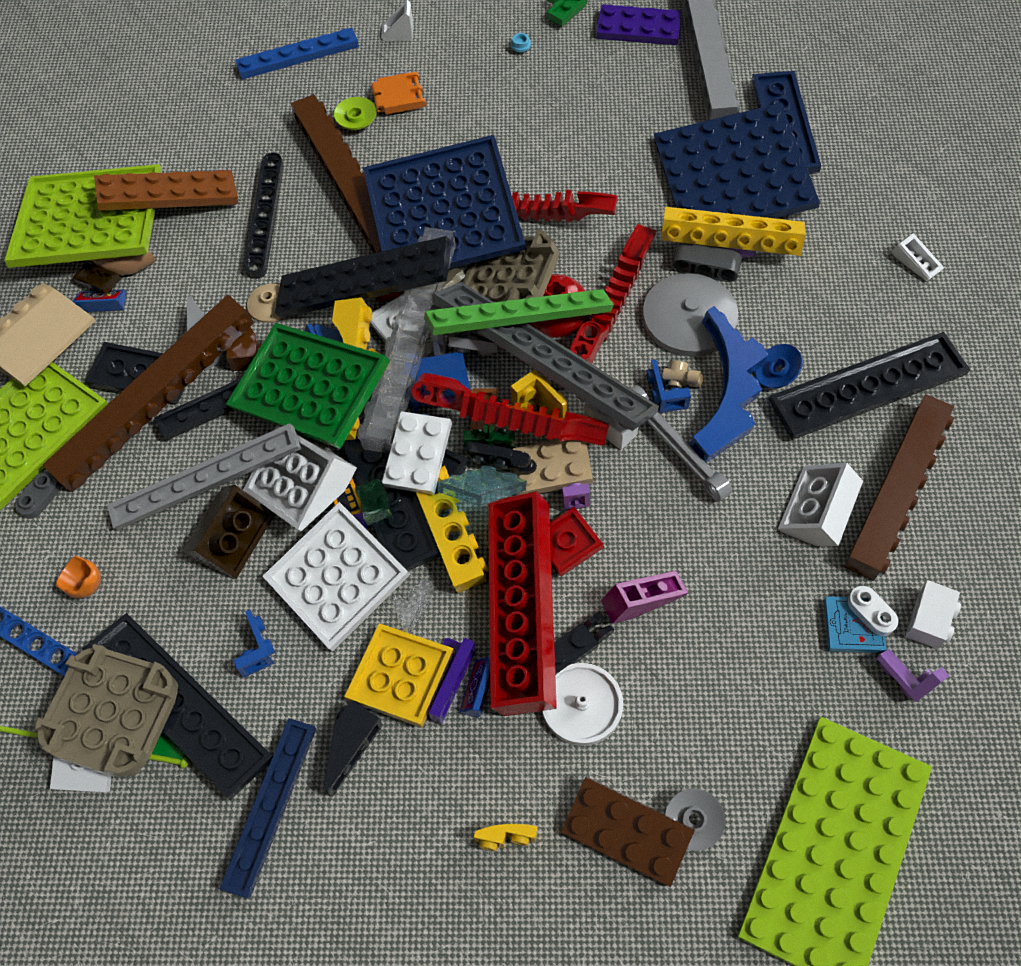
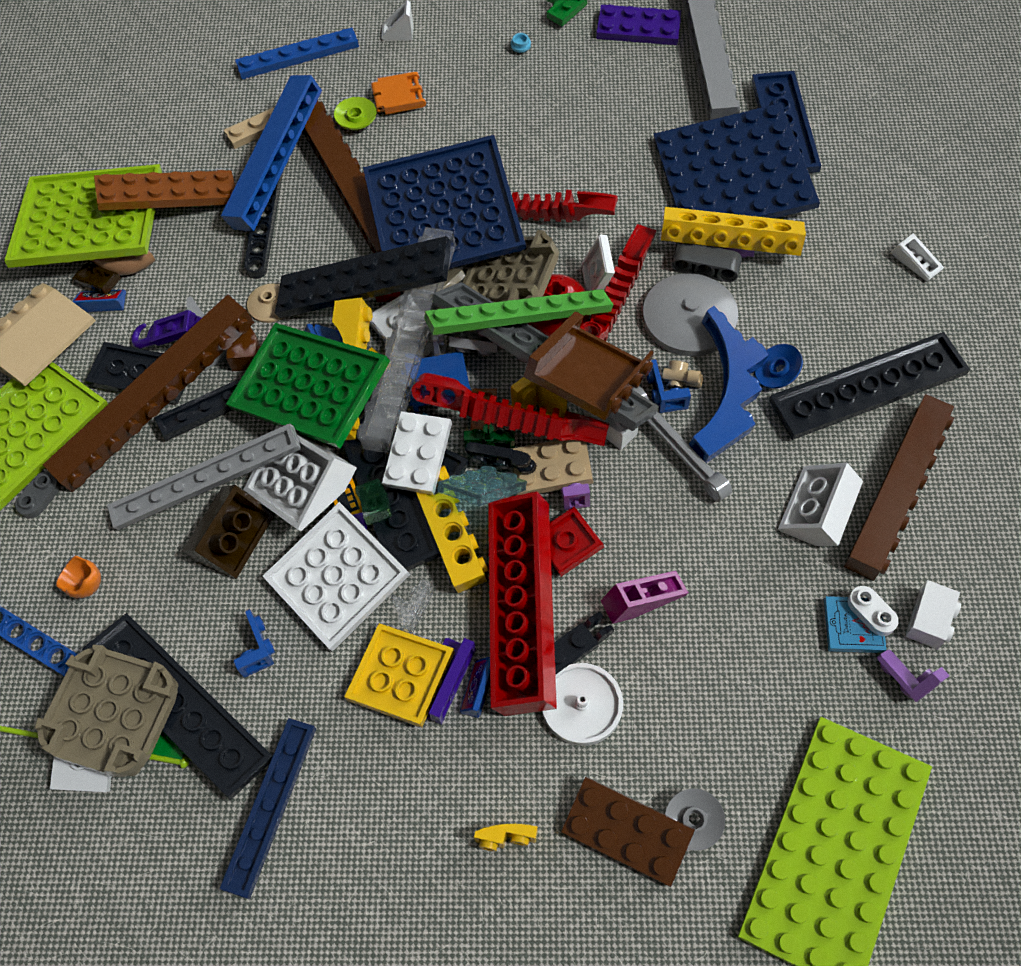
(165, 329): none -> dark purple plate
(248, 129): none -> tan plate
(271, 153): none -> blue brick
(350, 739): black slope -> none
(586, 369): none -> reddish brown panel
(598, 265): none -> white plate

